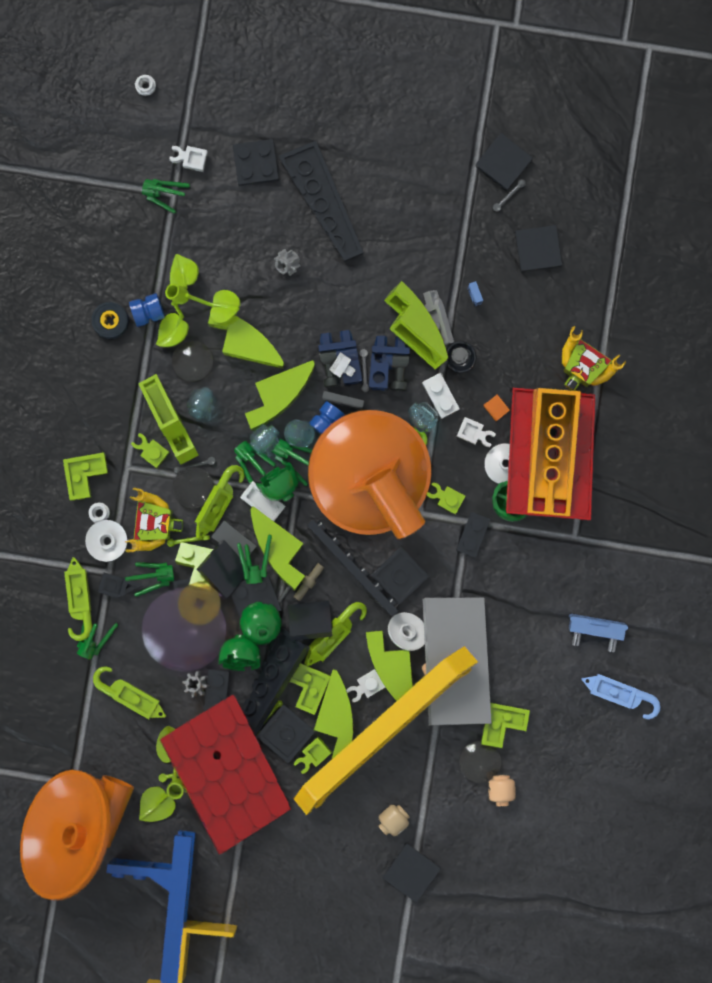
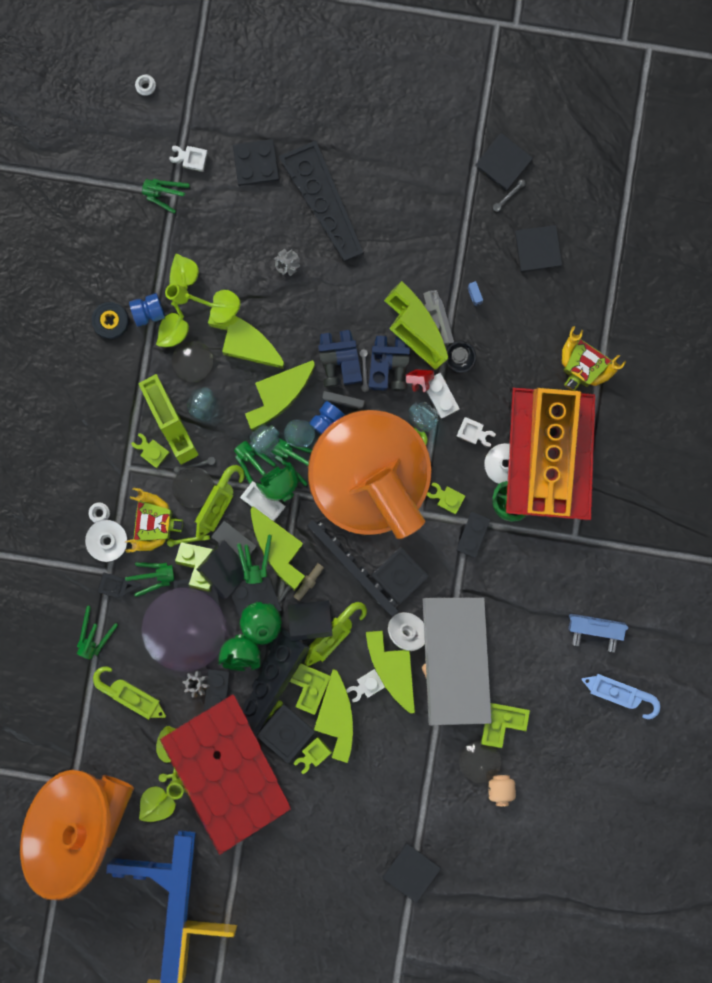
(77, 473): lime plate -> none
(78, 598): lime plate -> none
(193, 614): clear yellow plate -> none
(341, 365): white tile -> none
(384, 729): yellow piece -> none
(393, 820): tan head -> none
(420, 377): none -> red tile
(496, 407): orange piece -> none

